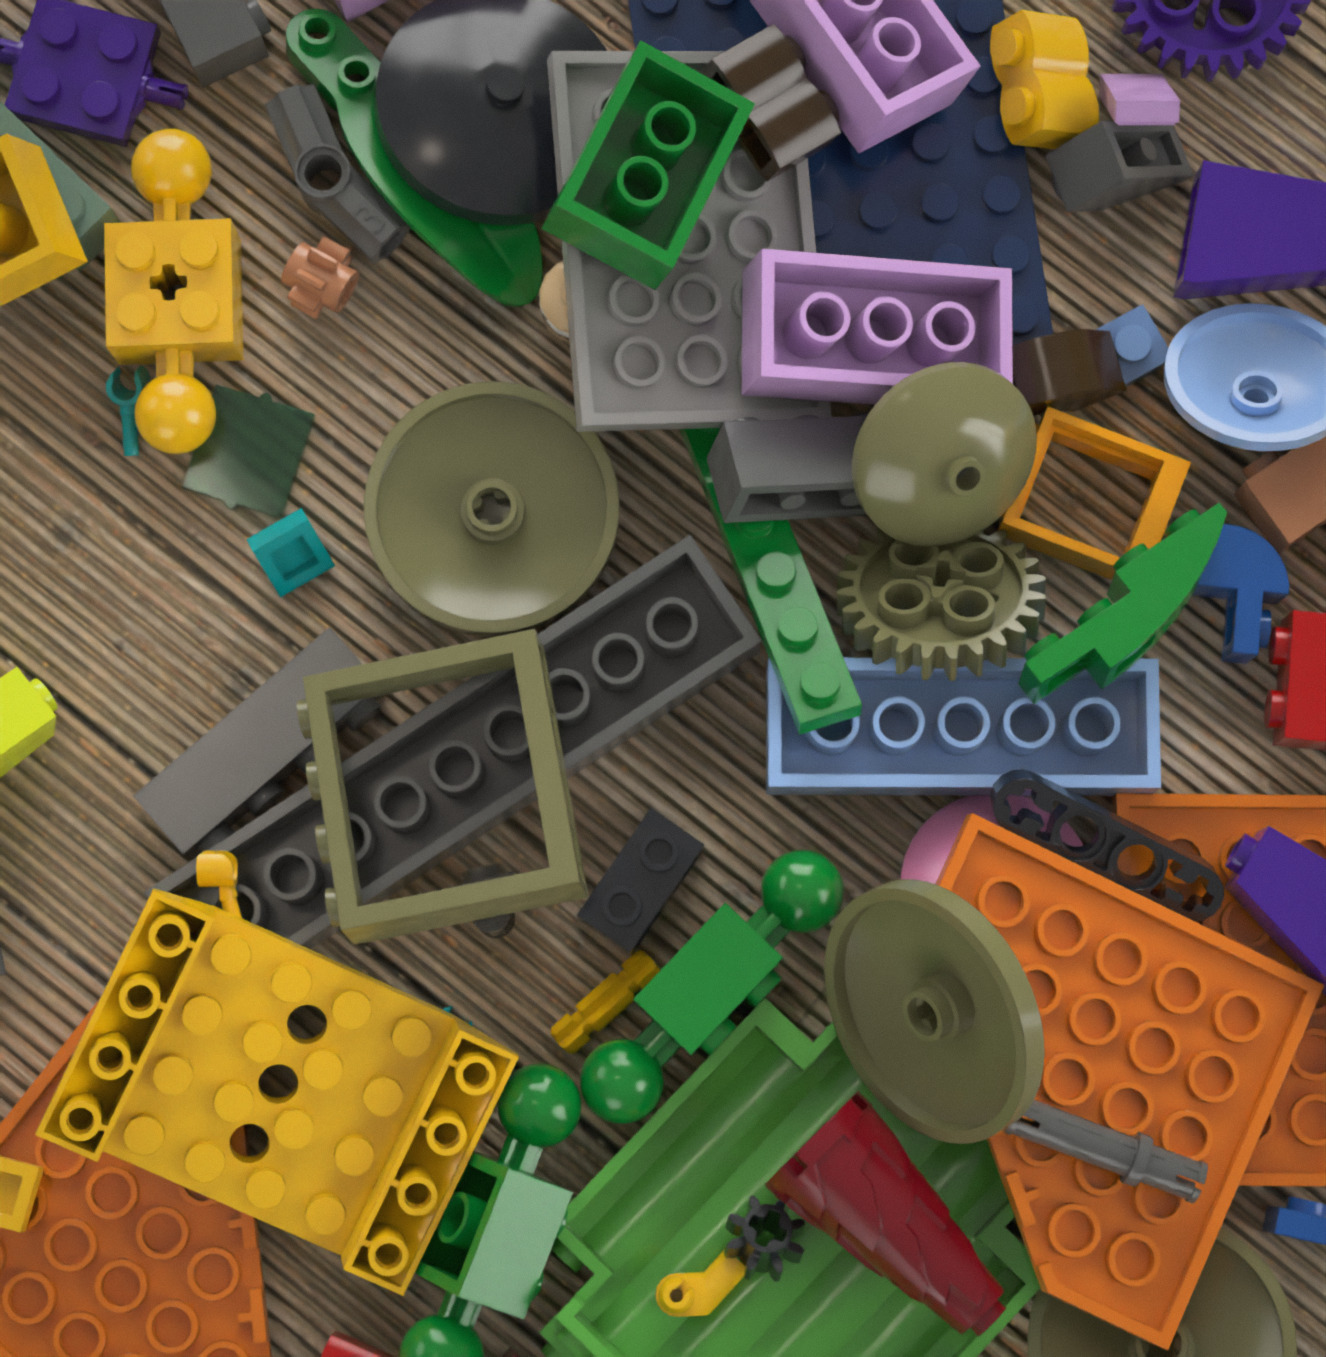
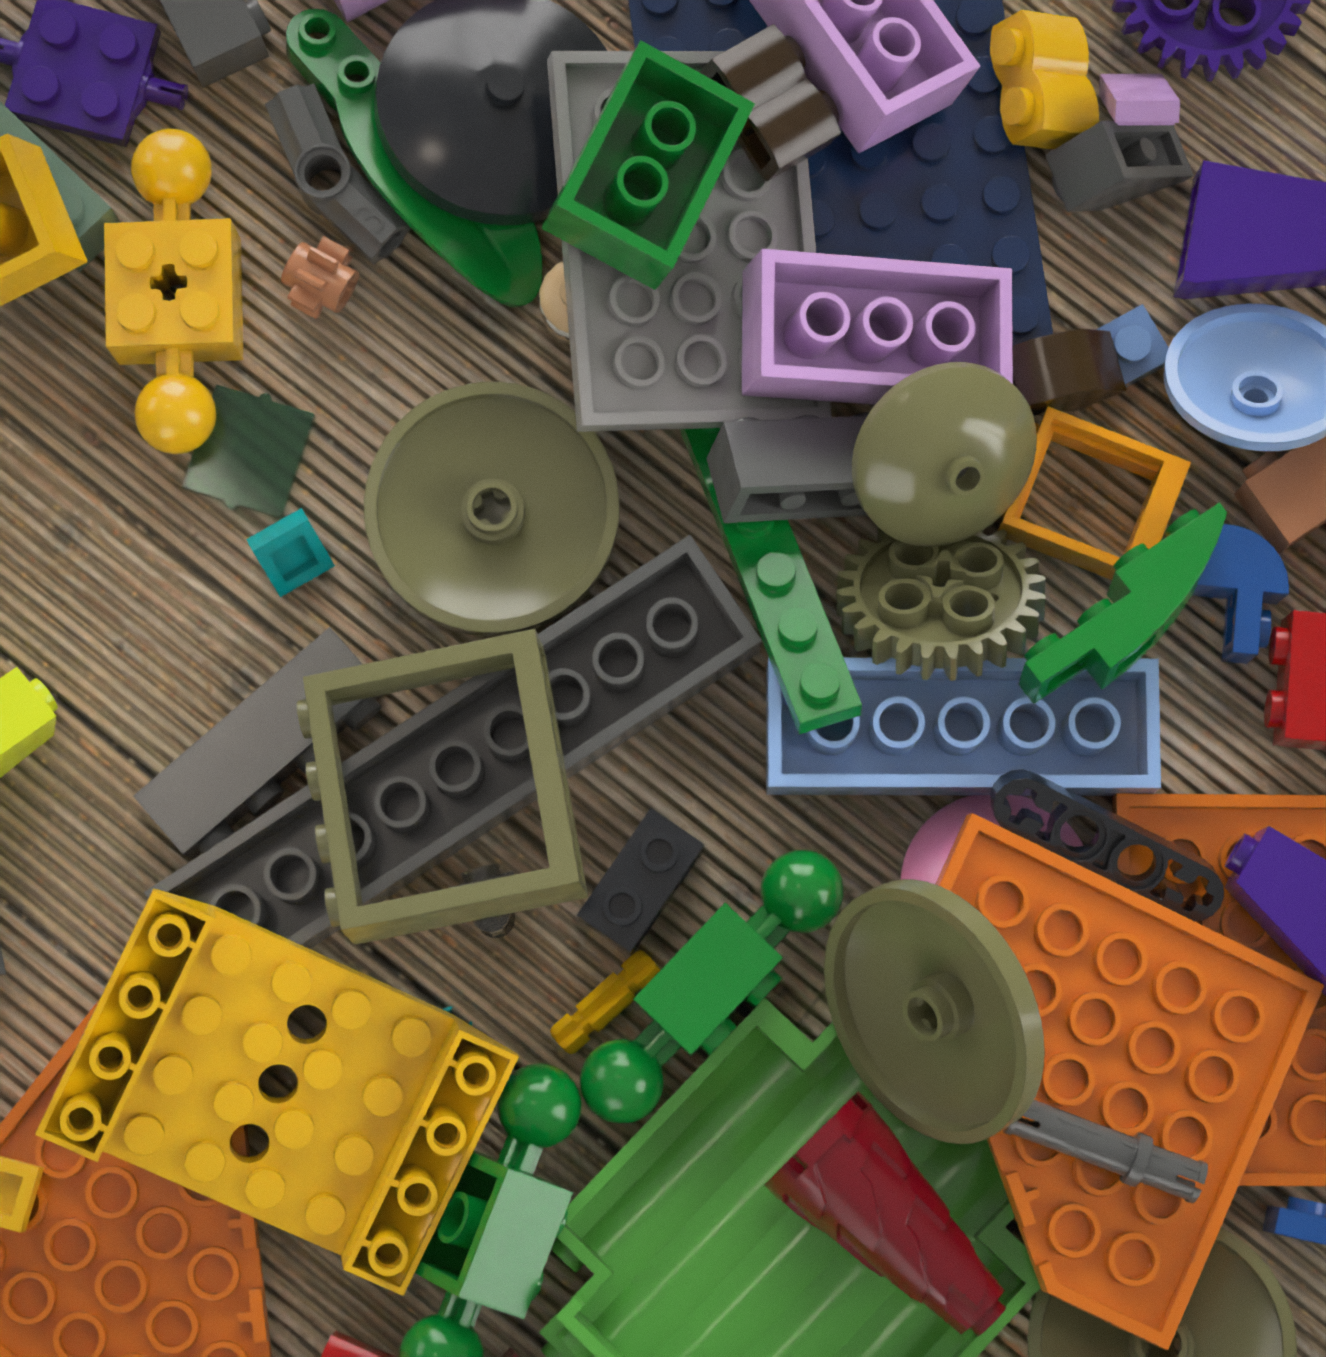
(126, 400): teal hand -> none
(220, 870): yellow hand -> none
(699, 1291): yellow arm -> none
(760, 1258): gear -> none

